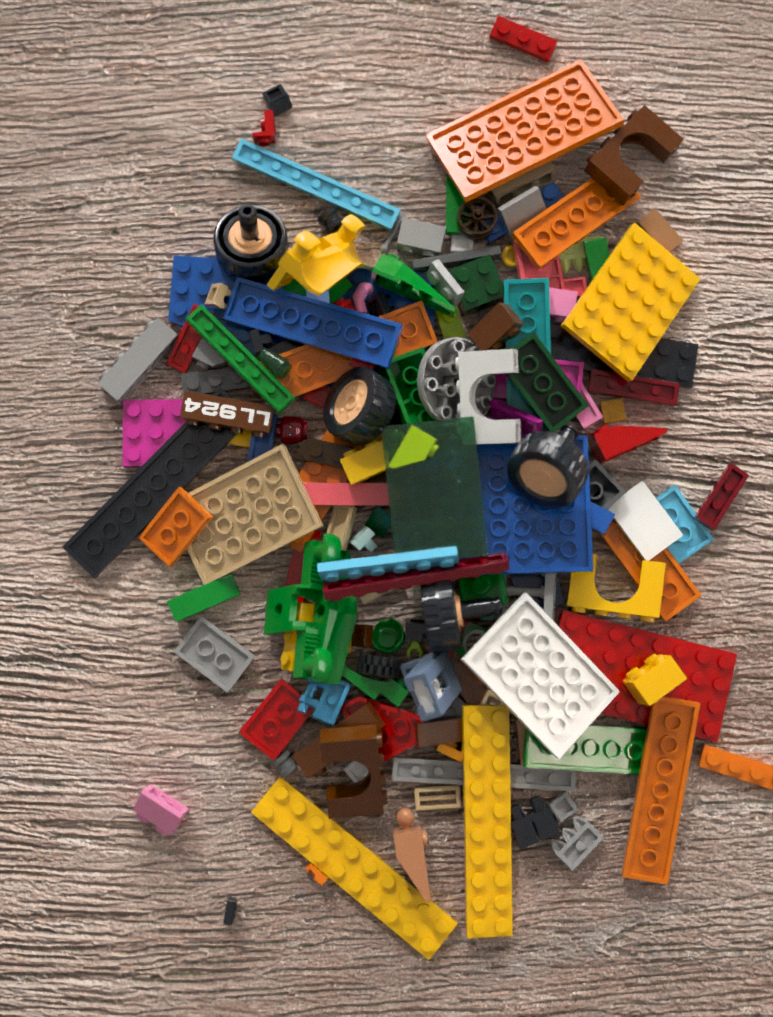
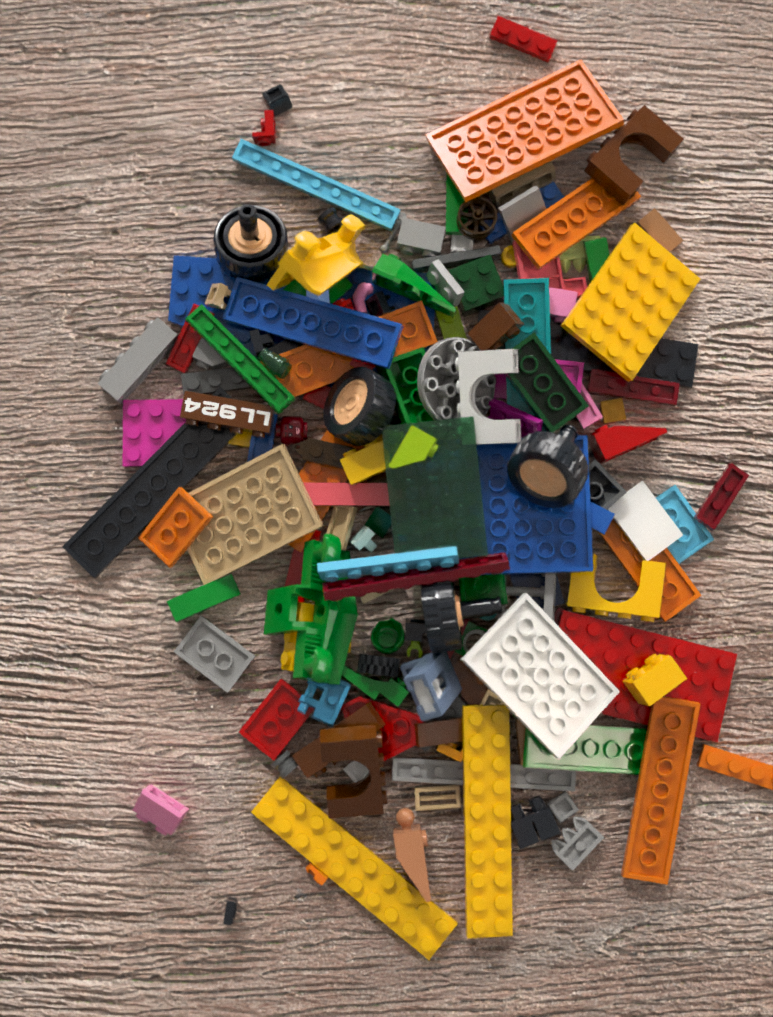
(362, 636): reddish brown tile -> none

